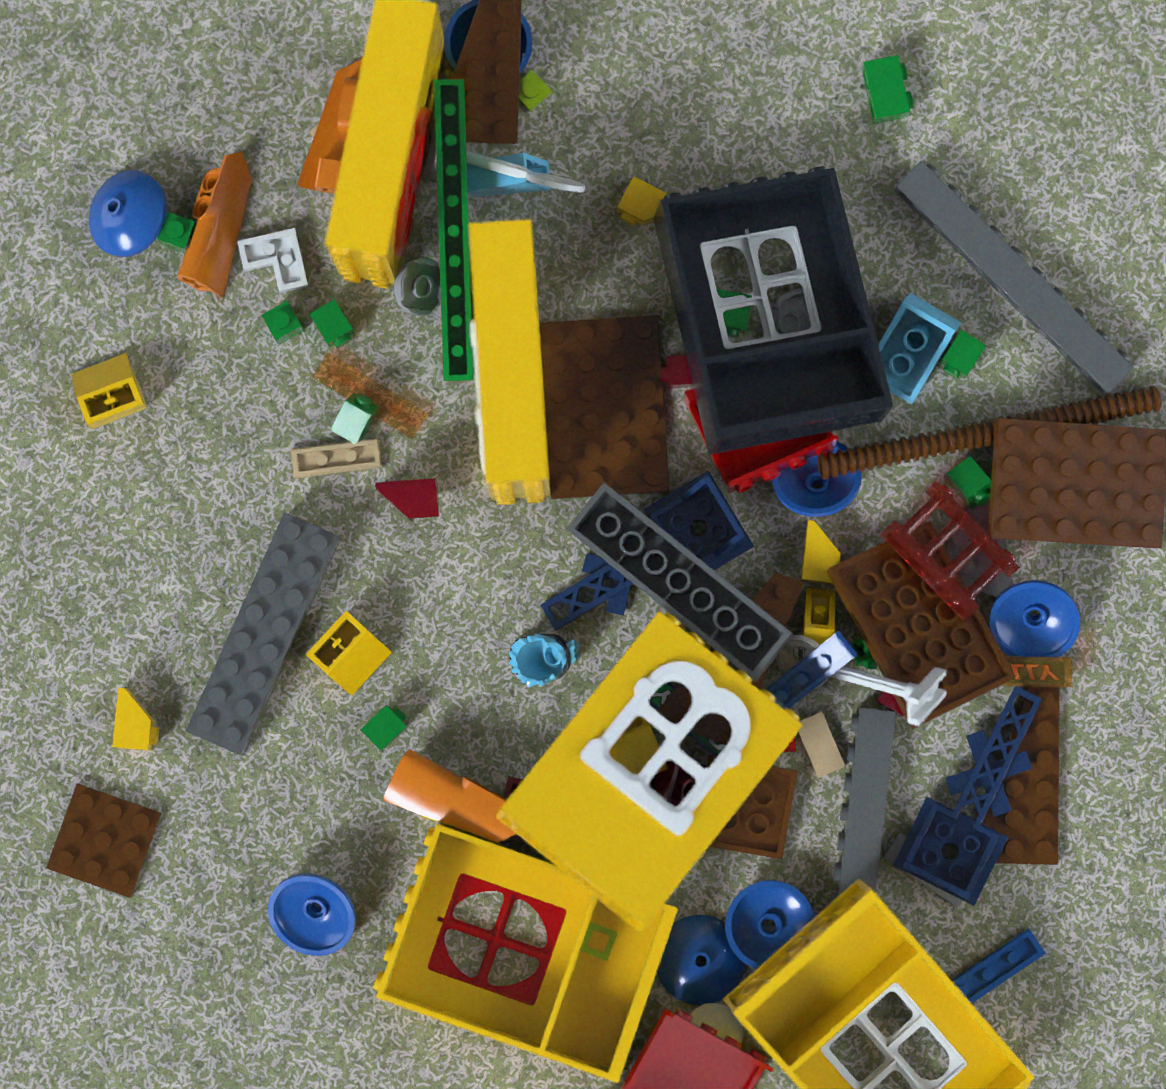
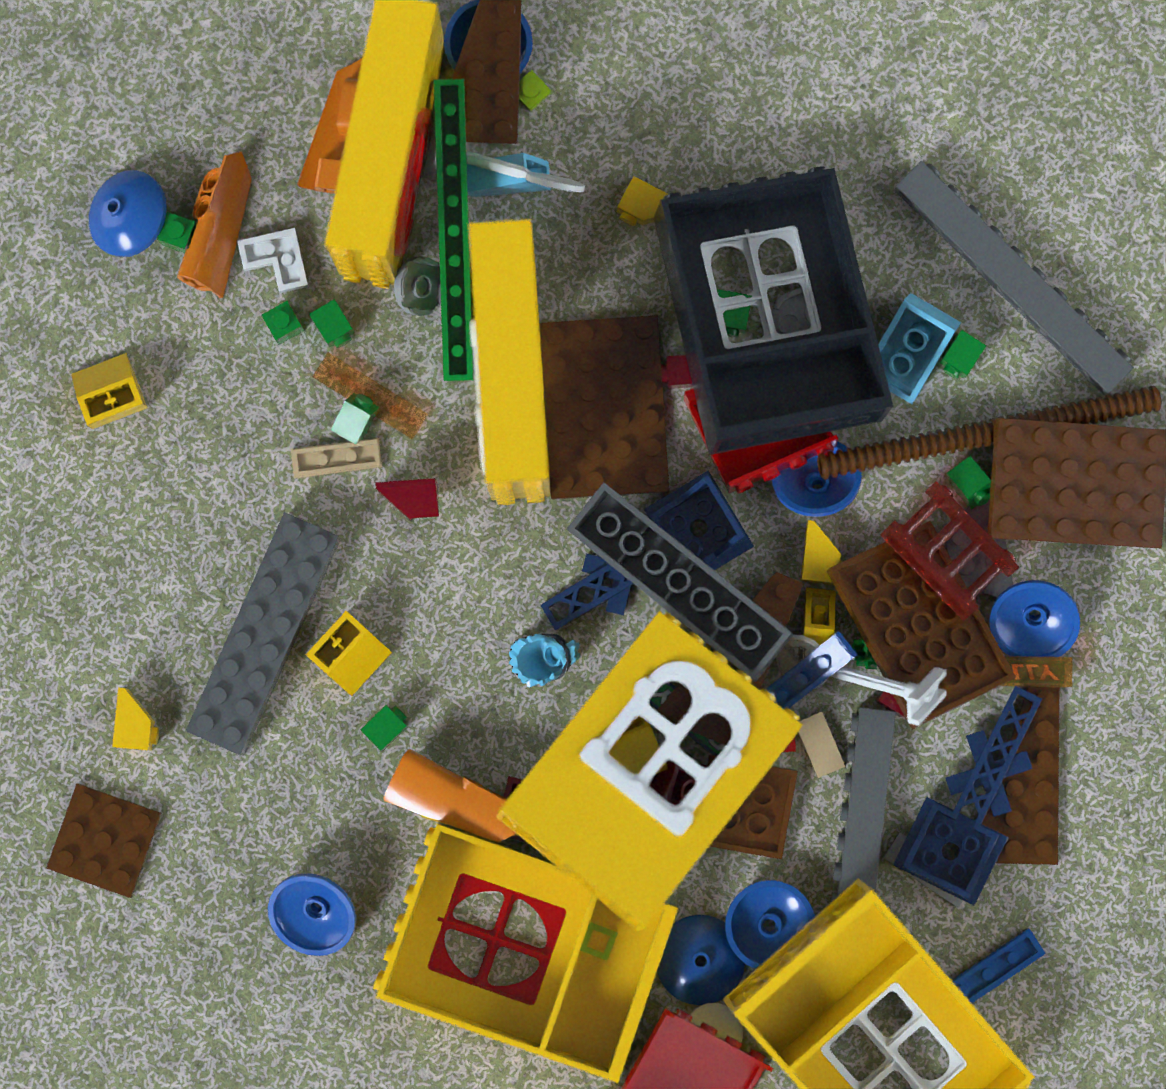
(886, 89): green brick -> none

